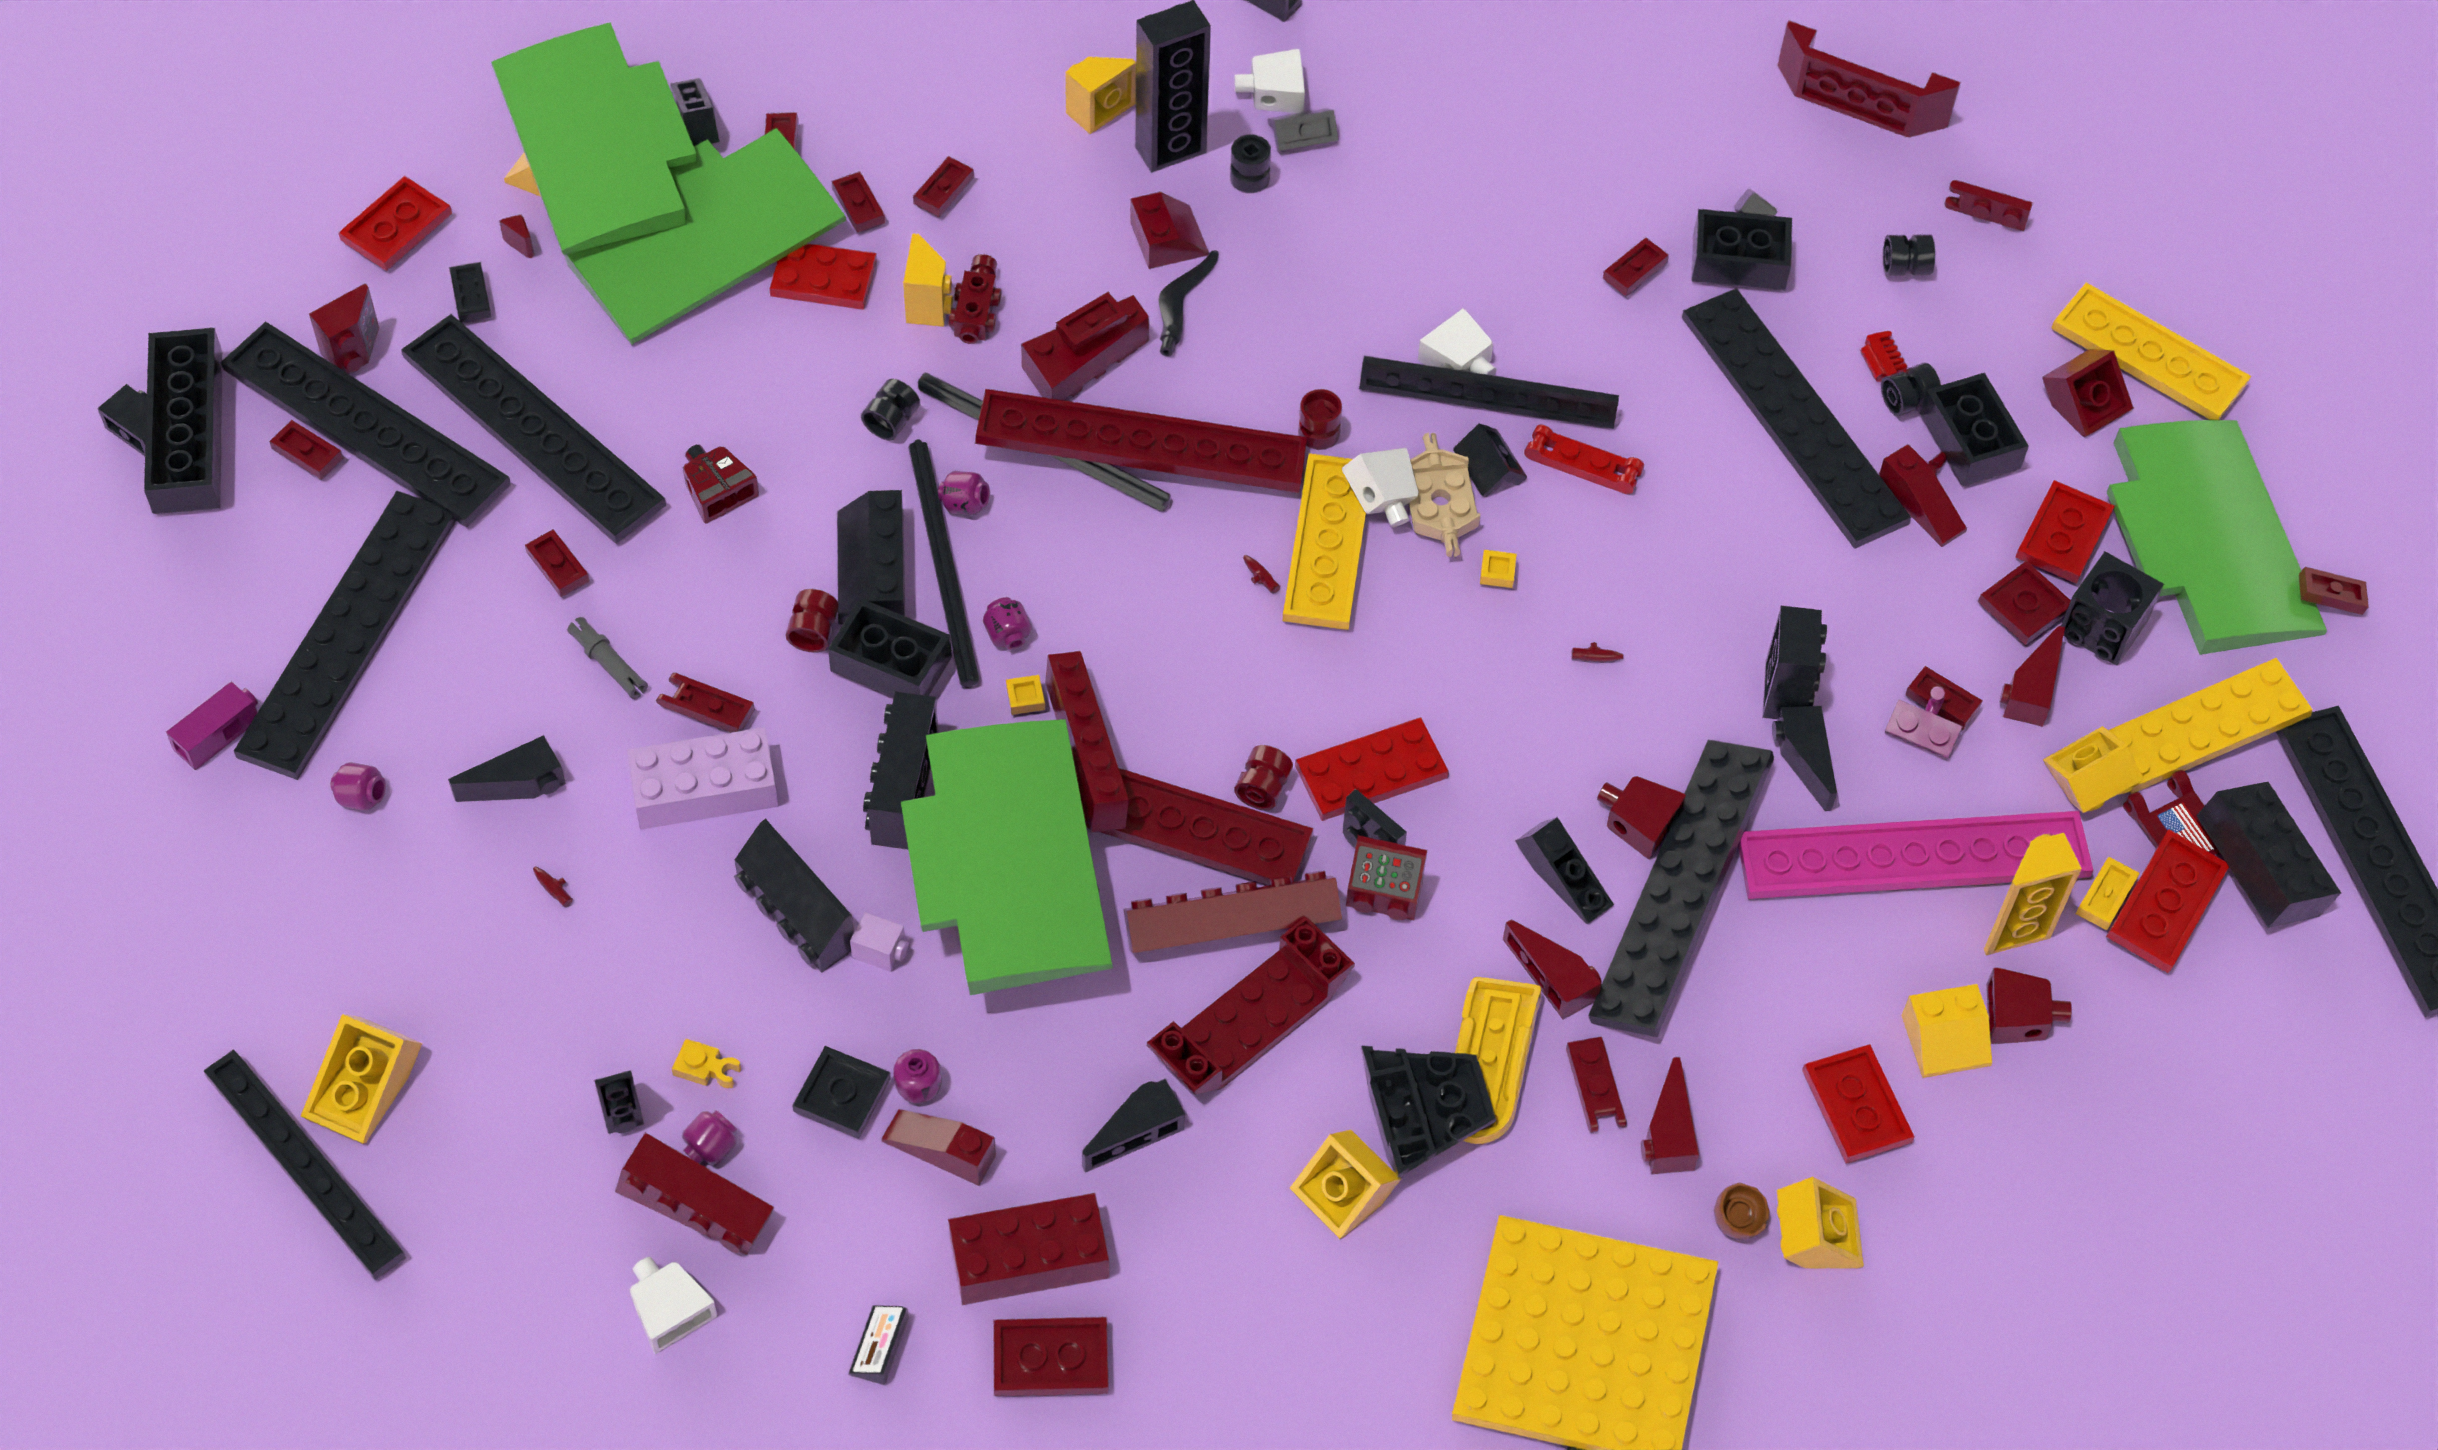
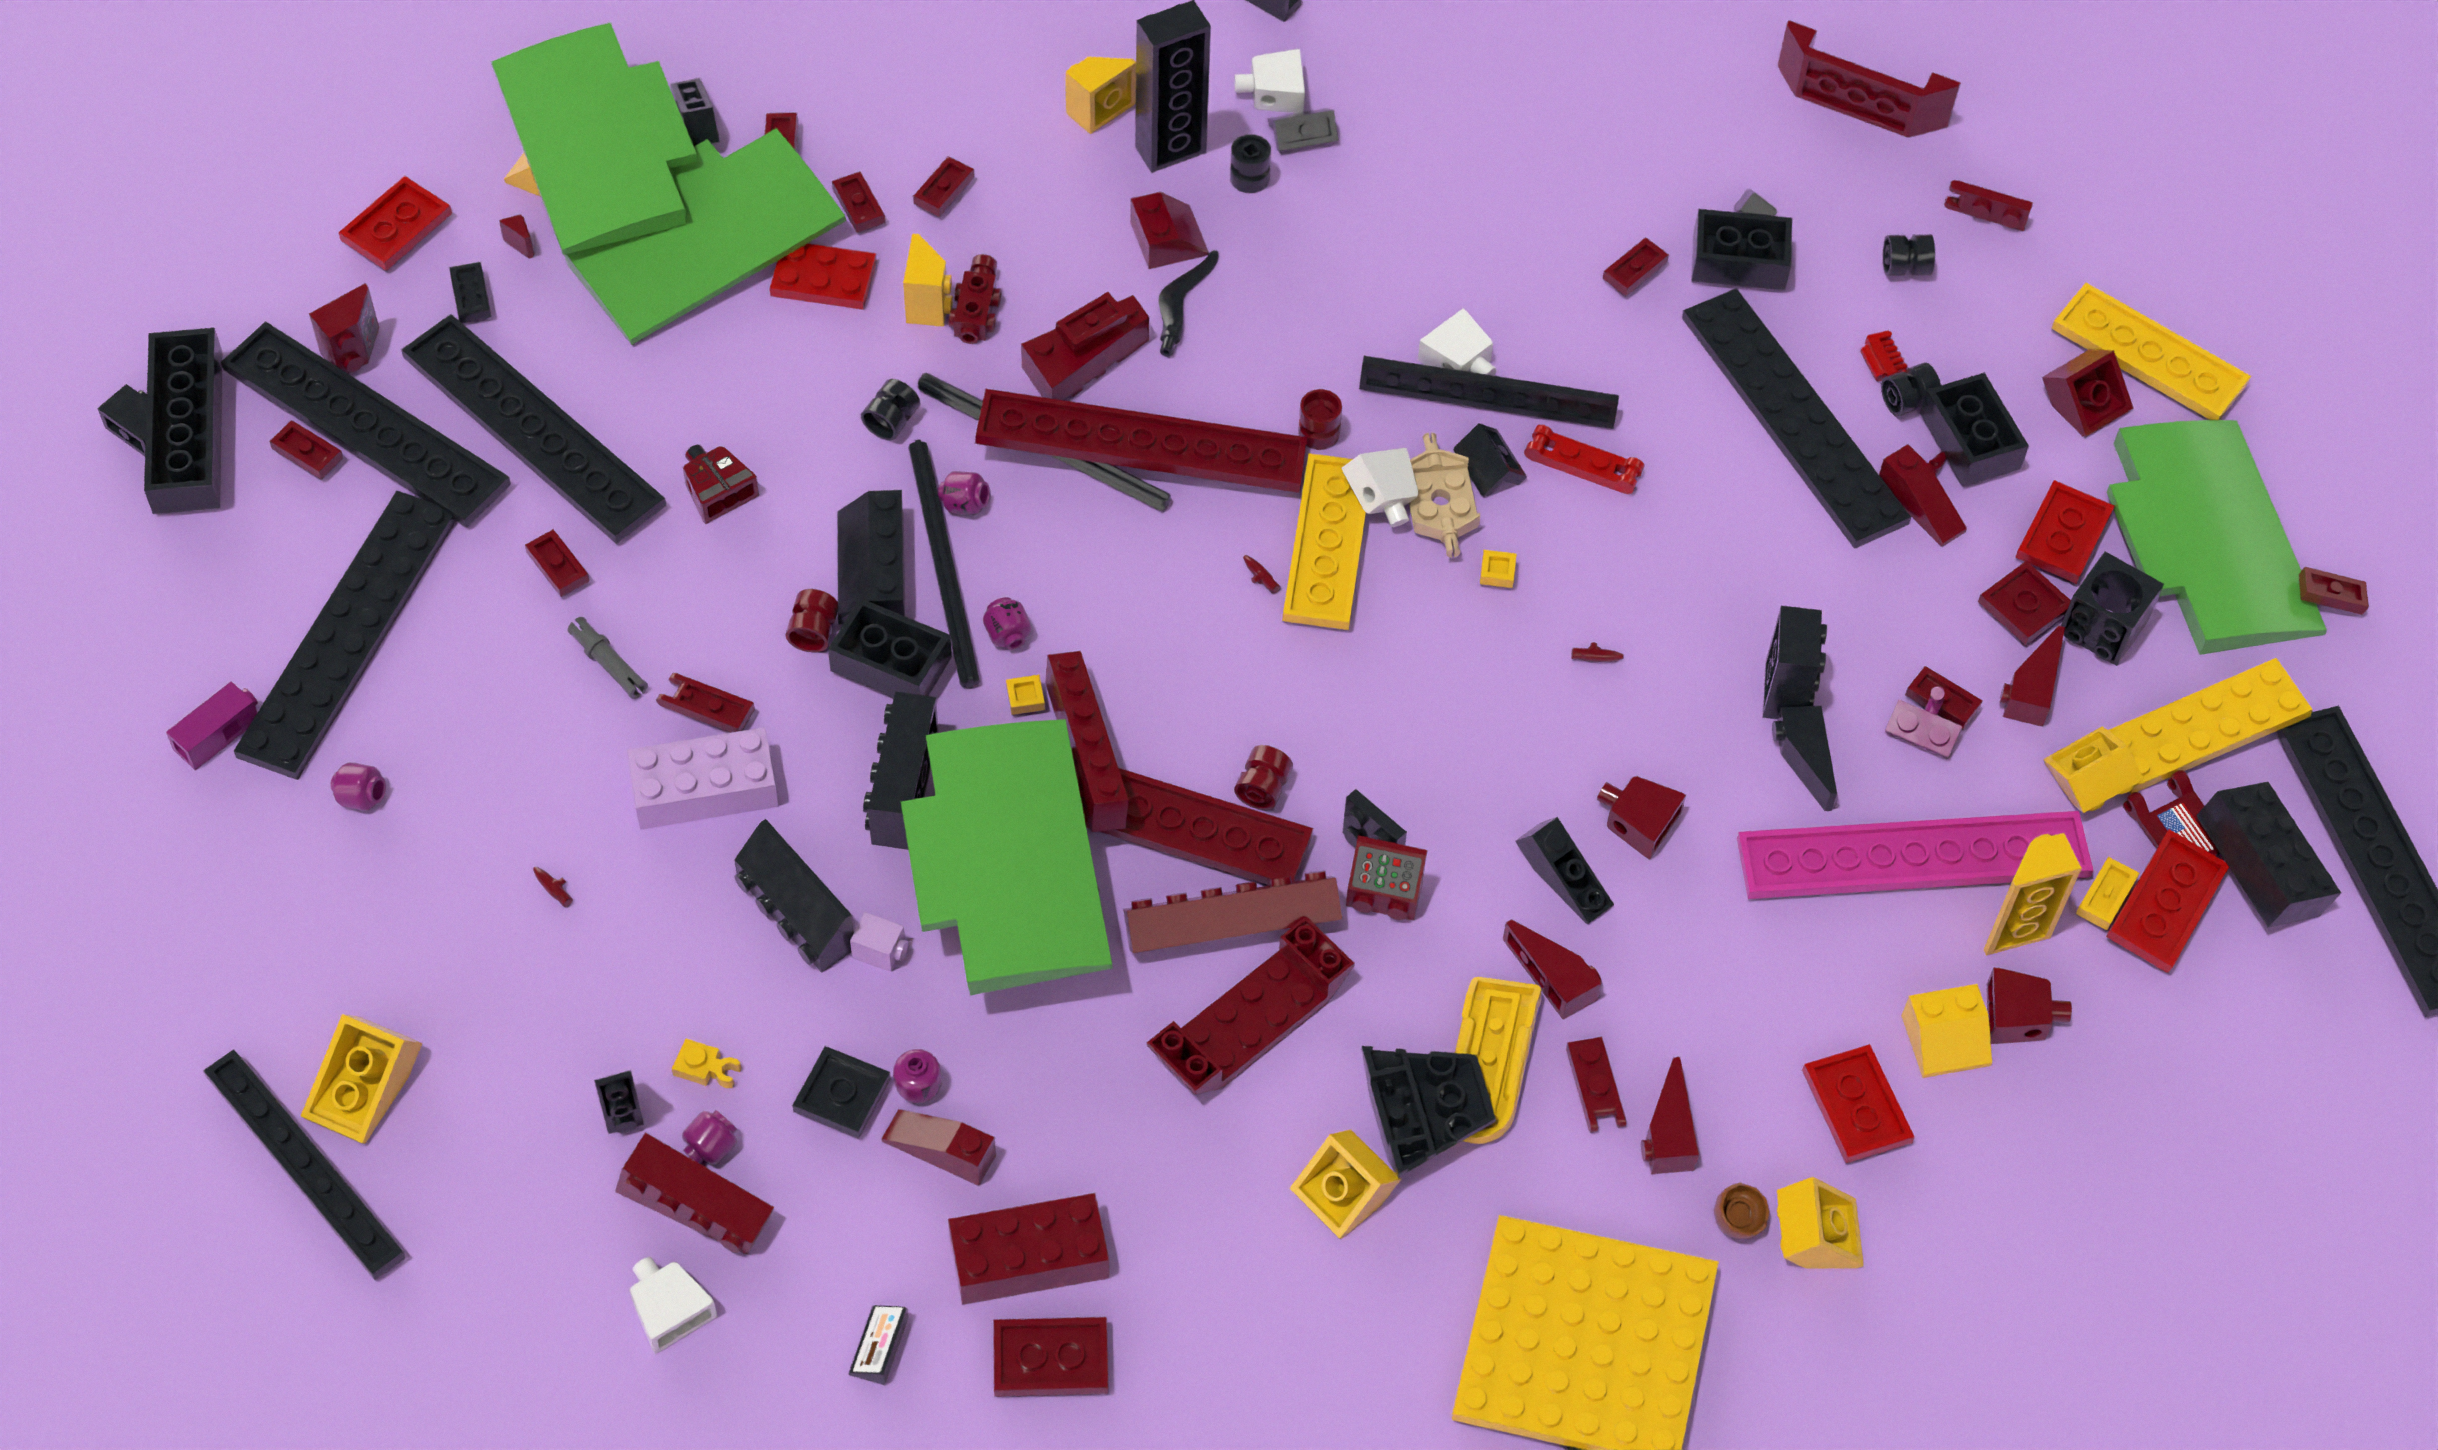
(517, 774): black slope -> none
(1140, 1121): black slope -> none
(1374, 764): red plate -> none
(1681, 888): black plate -> none

